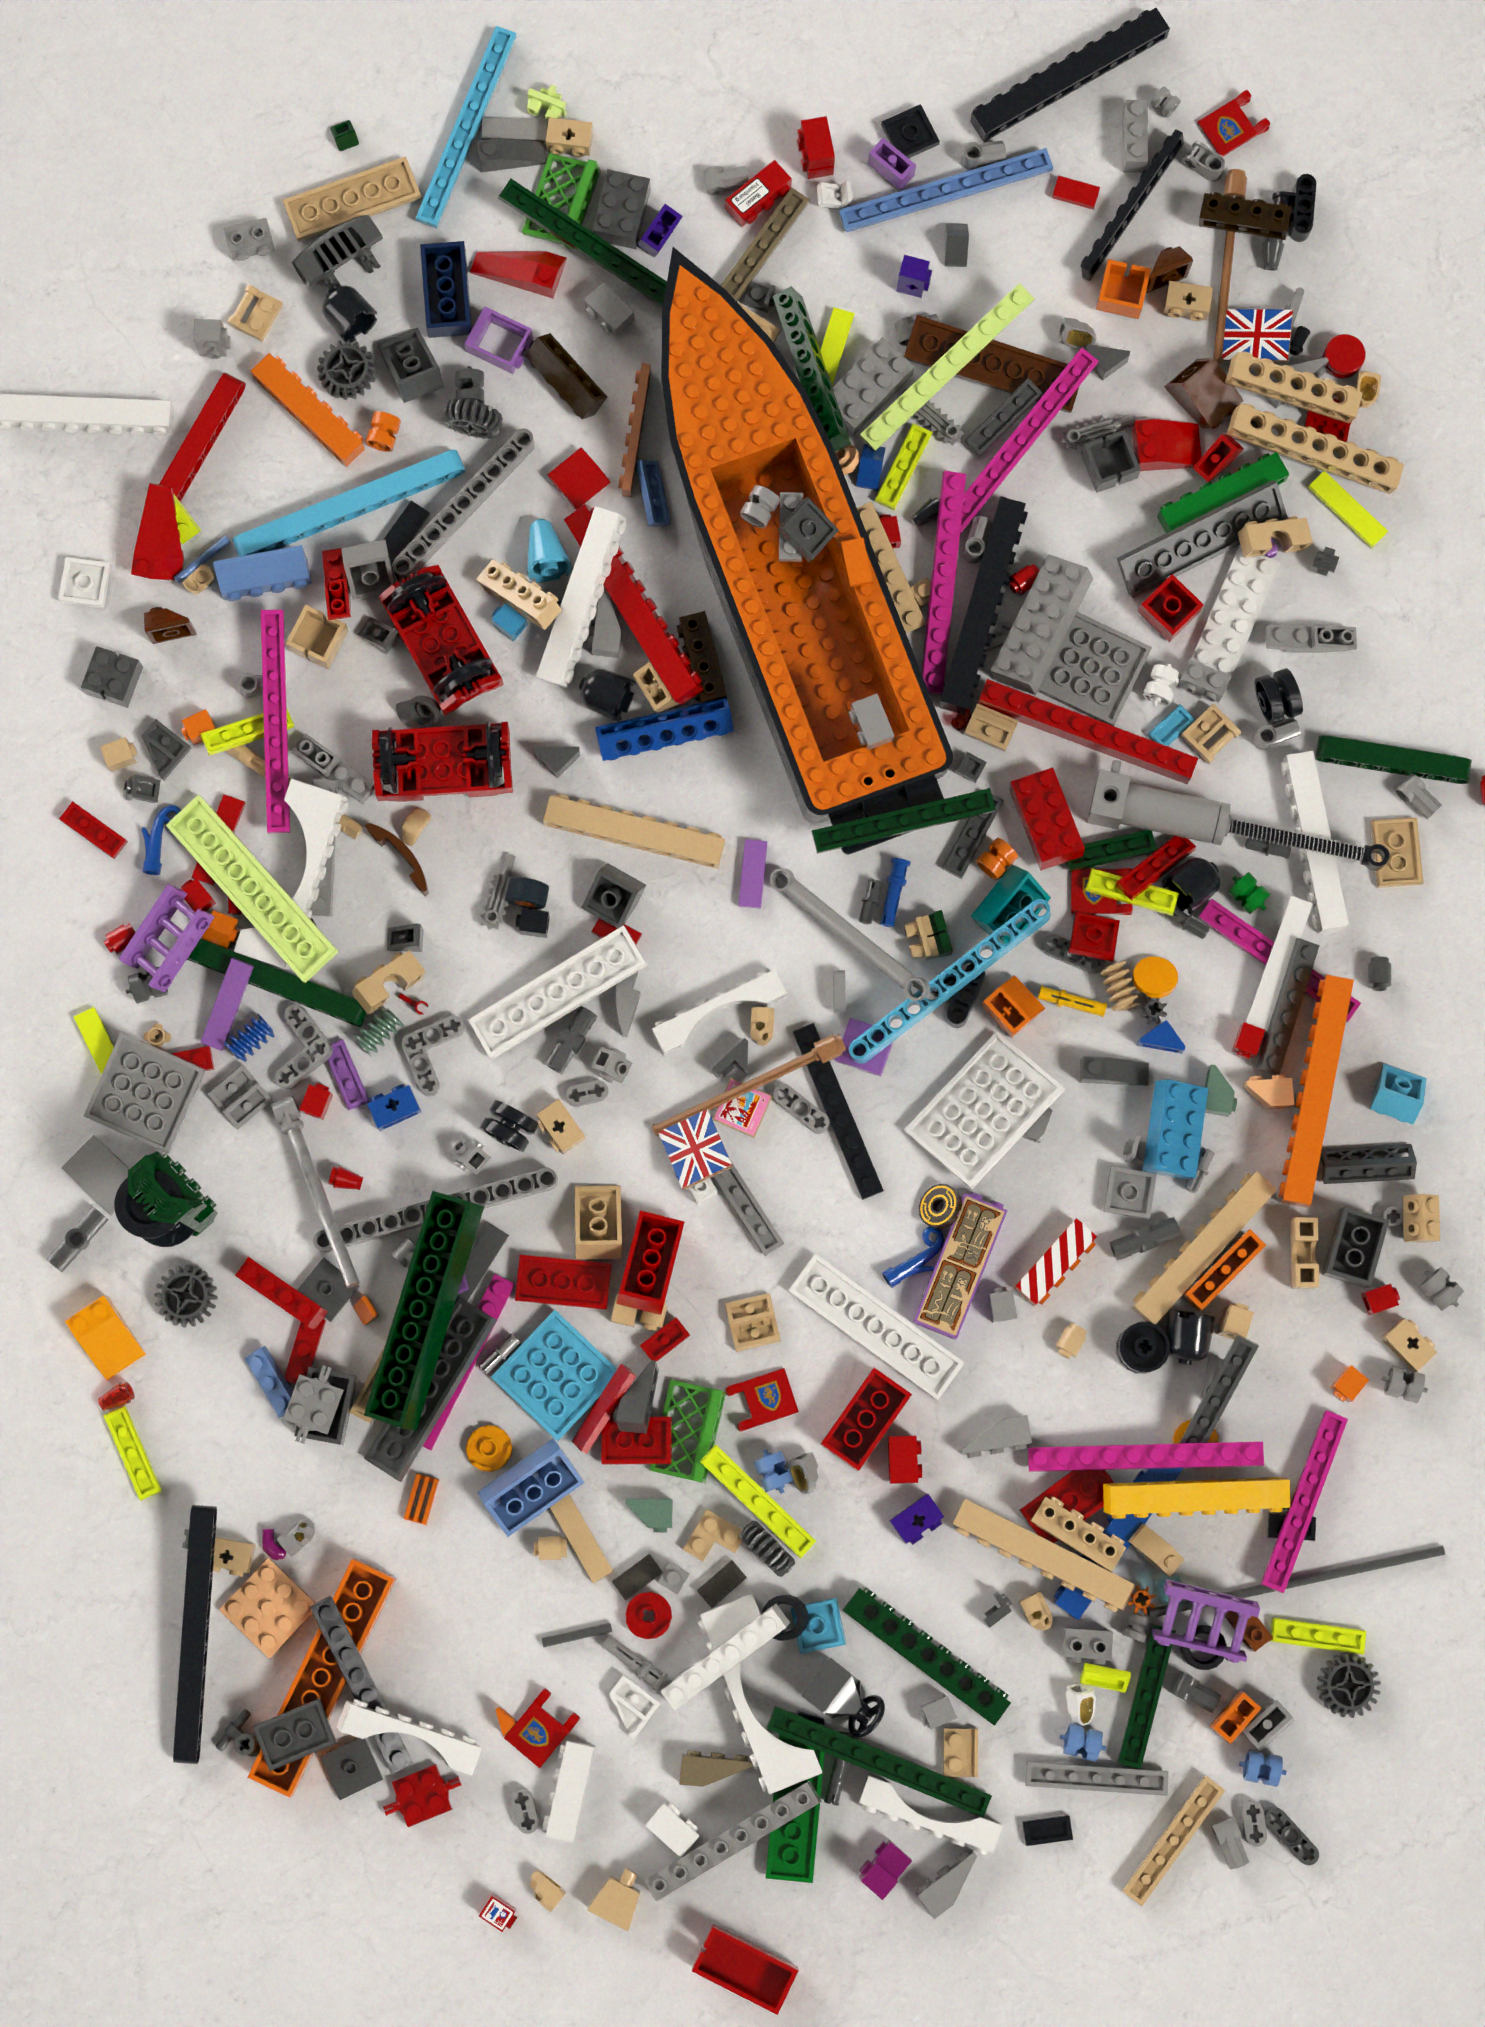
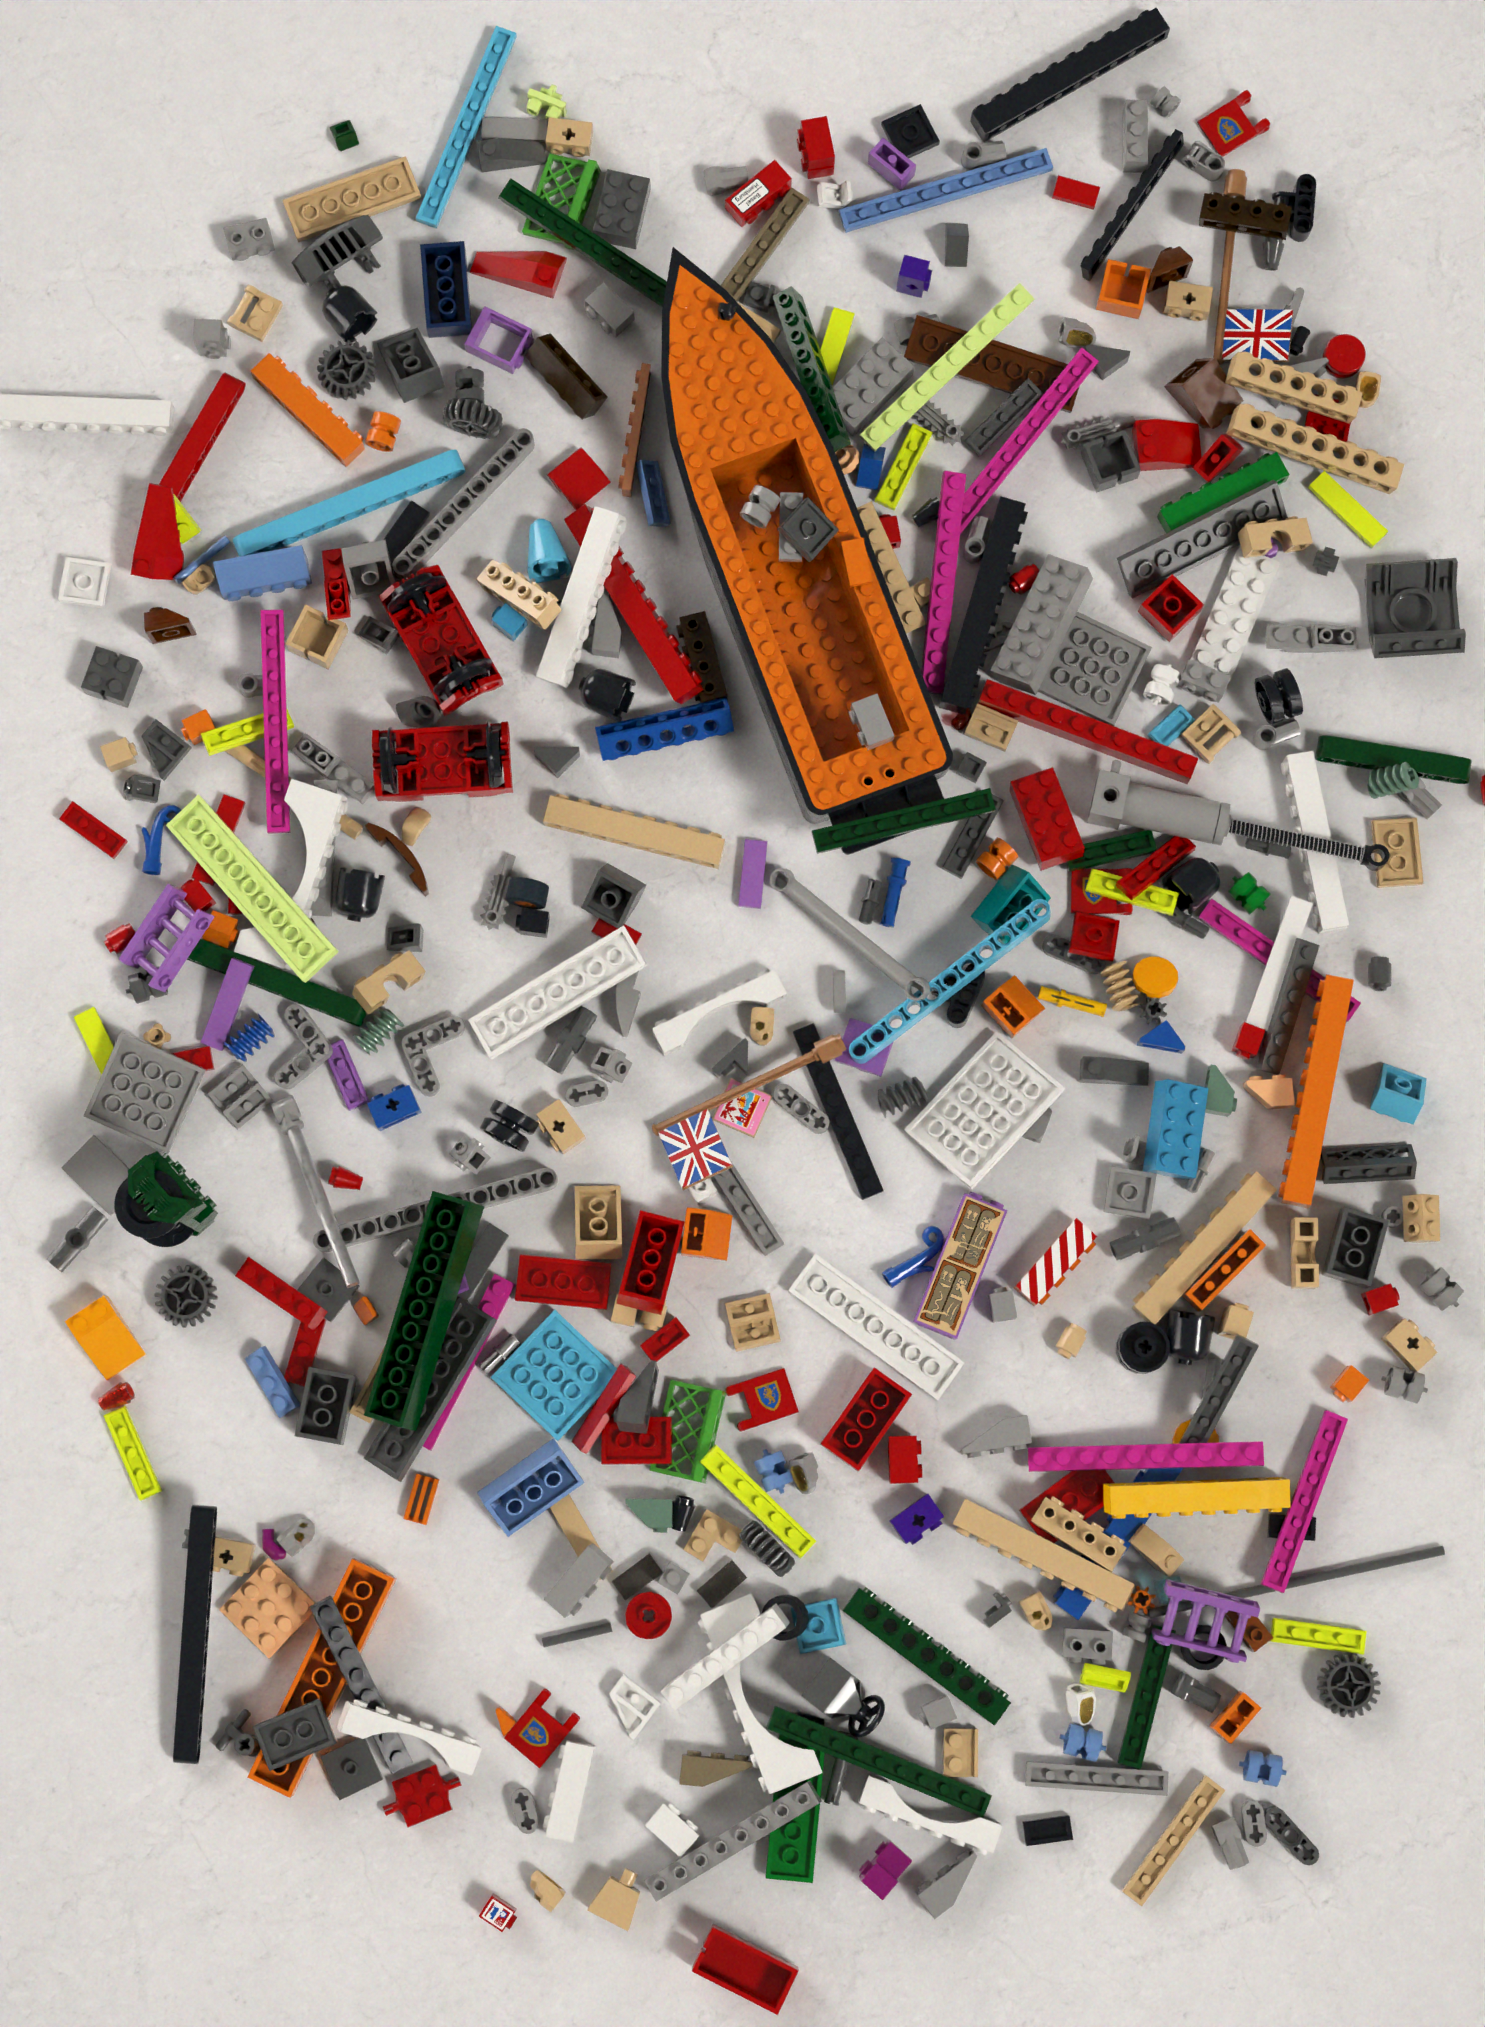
(313, 1404): light grey plate -> none
(316, 1101): red brick -> none
(358, 894): none -> black cylinder
(413, 1003): red hand -> none
(489, 1448): light orange tile -> none
(550, 1548): tan brick -> none
(579, 1581): none -> light grey brick
(644, 1669): light grey pin -> none
(654, 688): tan brick -> none
(660, 230): dark purple brick -> none
(682, 1512): none -> black cone
(706, 1234): none -> orange slope
(726, 311): none -> black hinge
(901, 1096): none -> dark grey piece
(930, 1202): dark brown tile -> none
(932, 936): tan hips -> none
(1268, 1725): light grey brick -> none
(1392, 780): none -> sand green piece
(1413, 608): none -> dark grey panel

